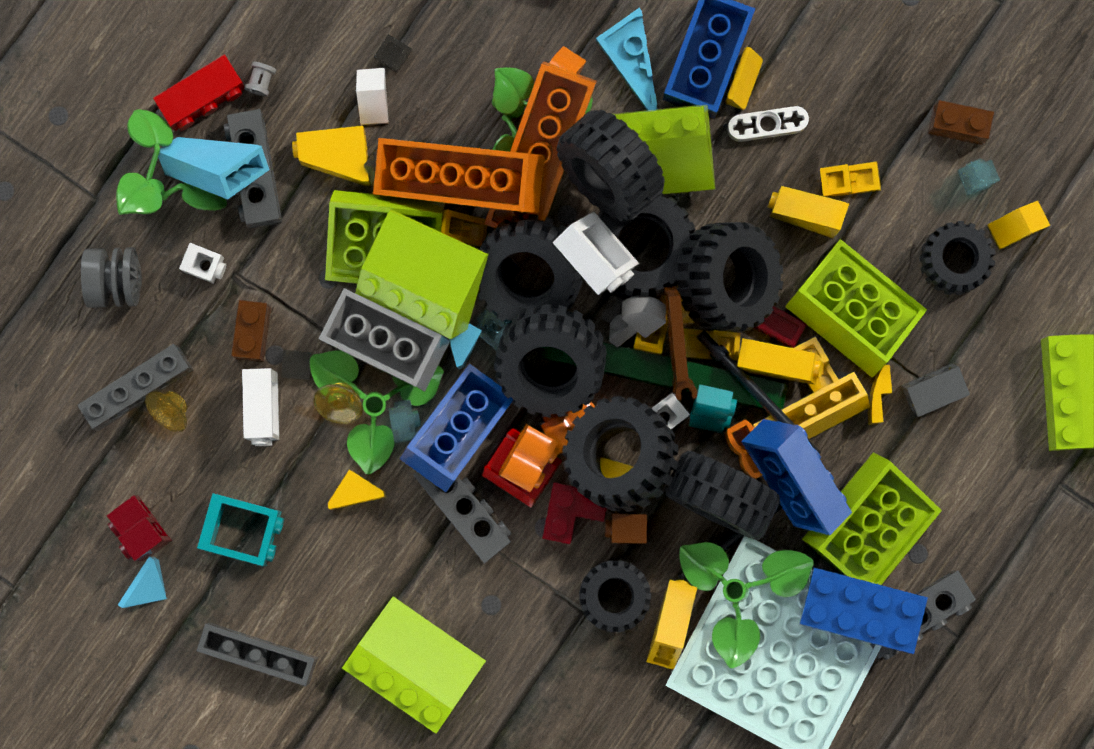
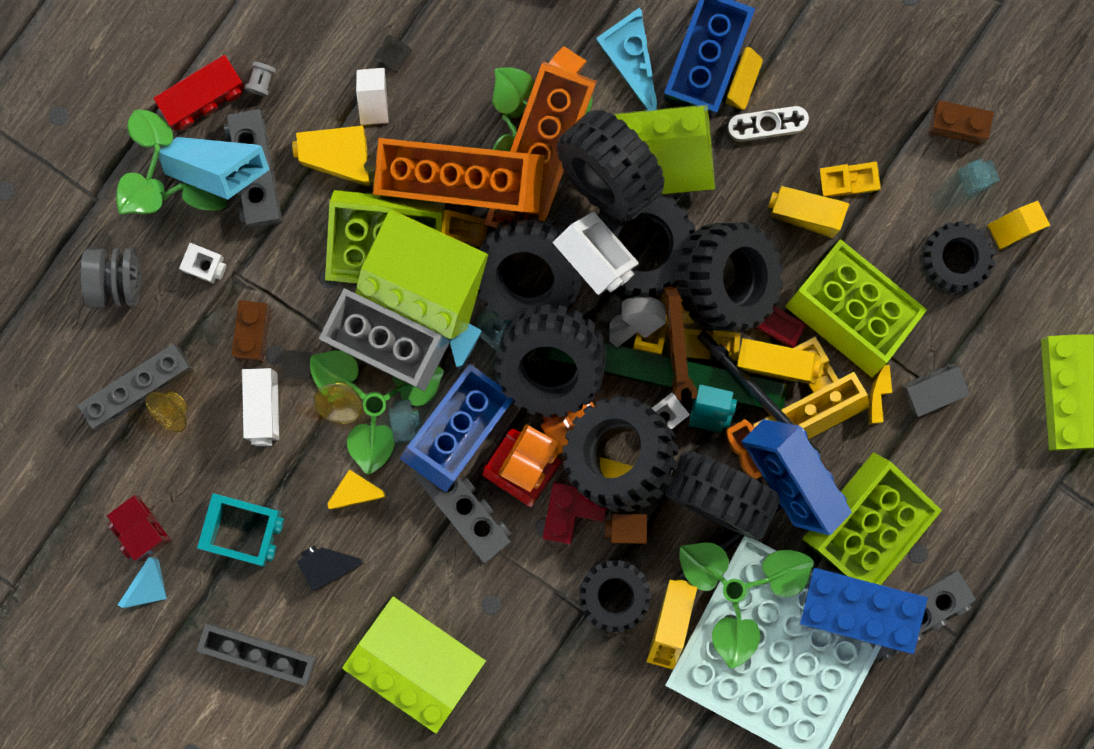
(326, 565): none -> black slope

